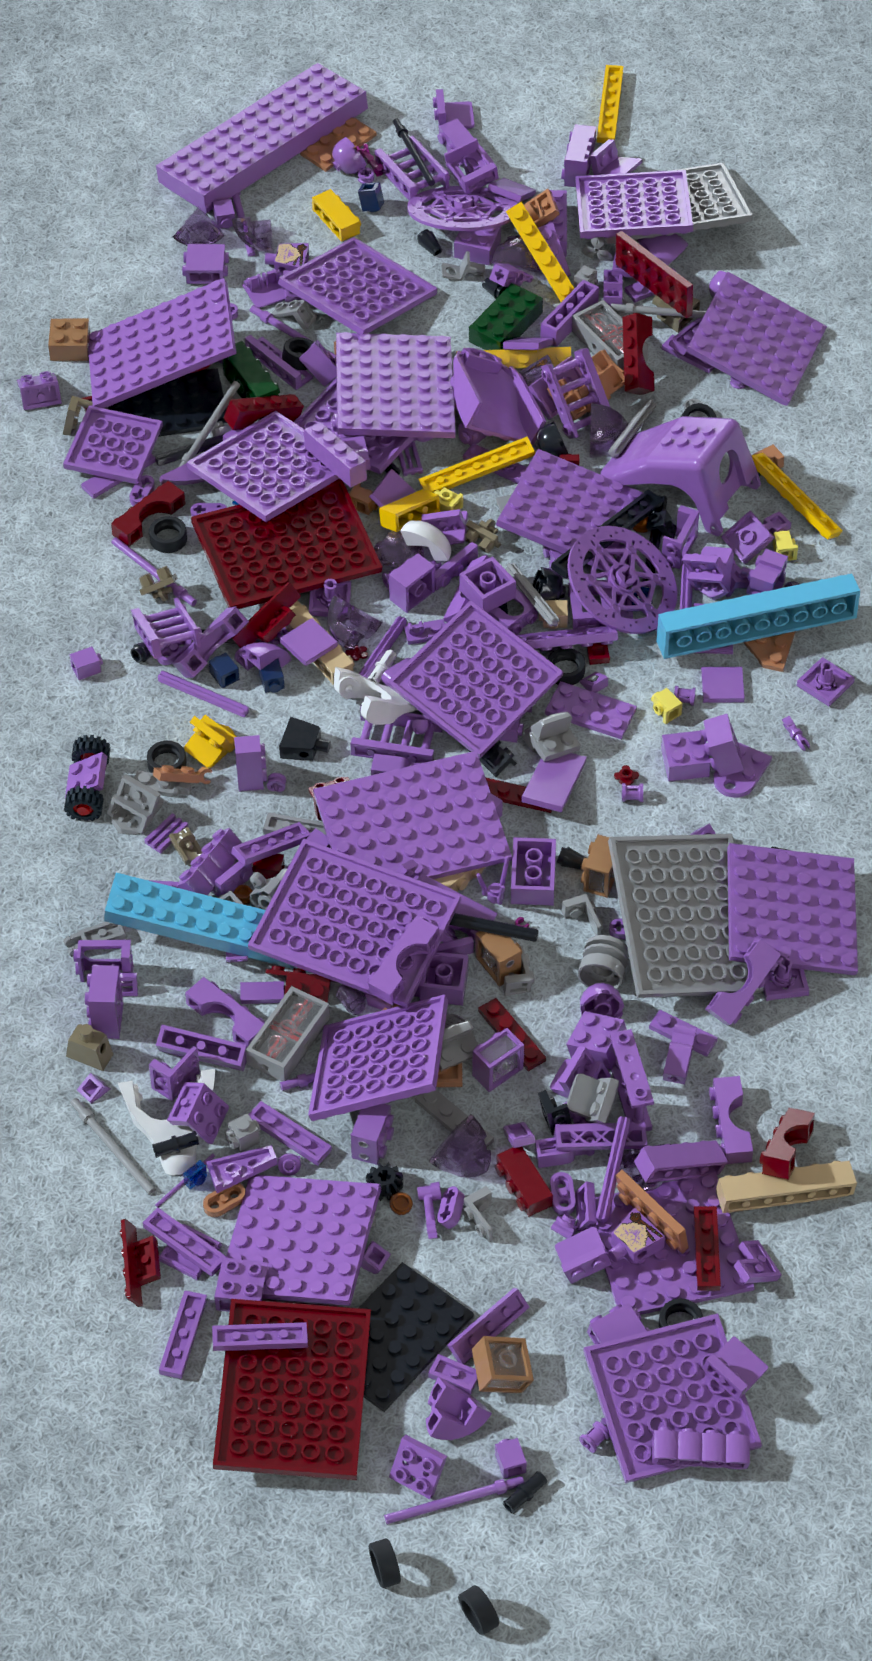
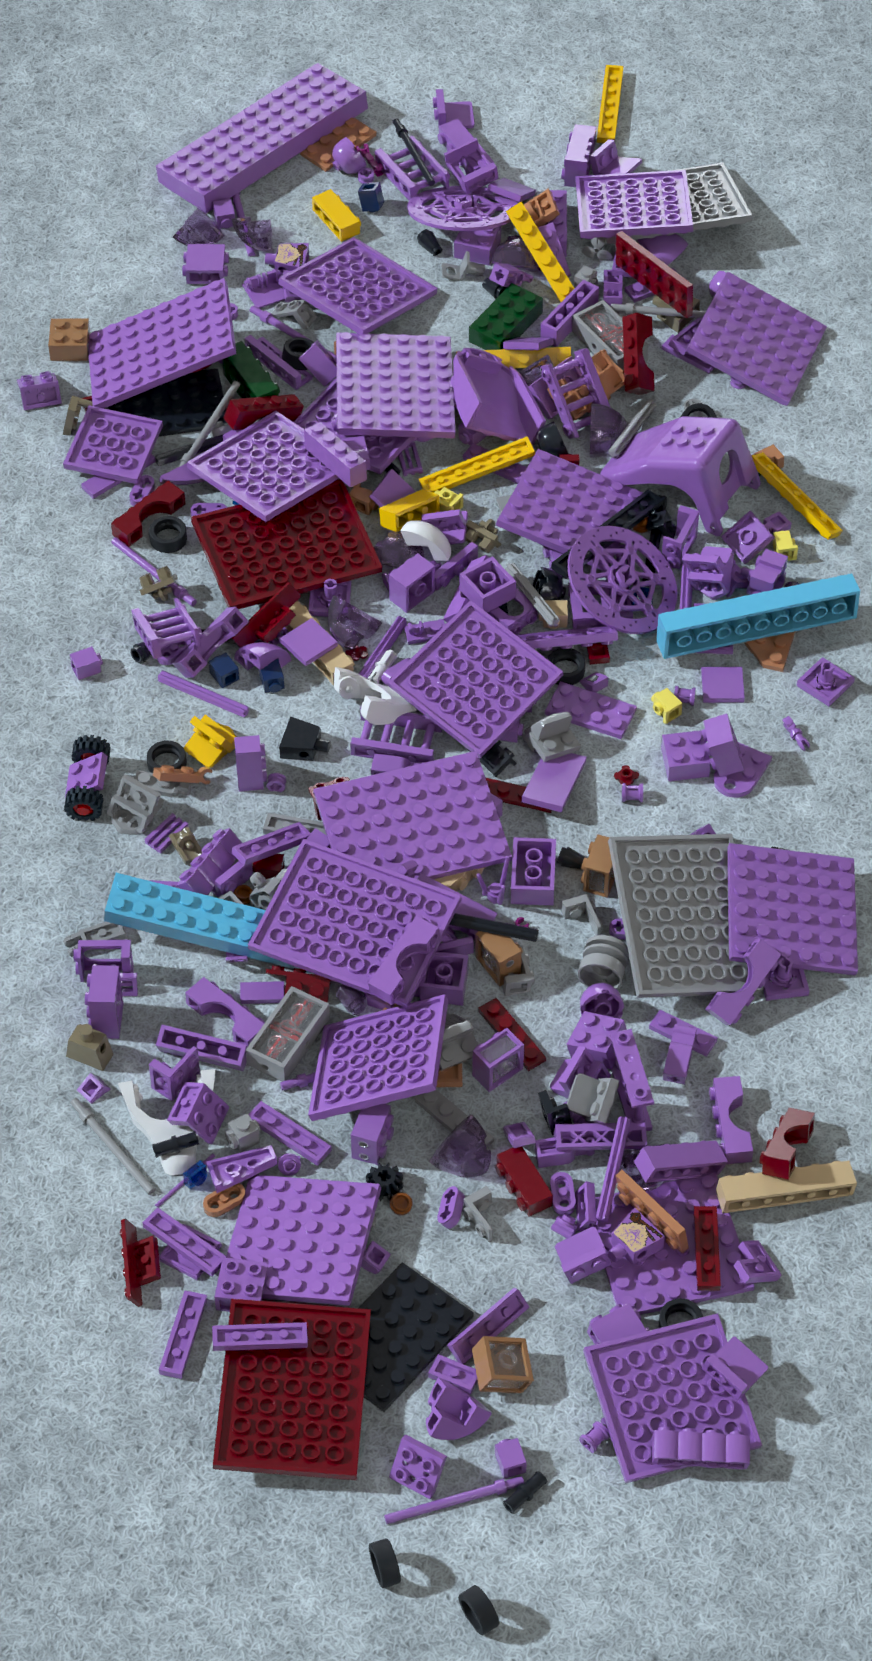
(419, 726): medium lavender hinge -> none
(429, 1194): medium lavender brick -> none

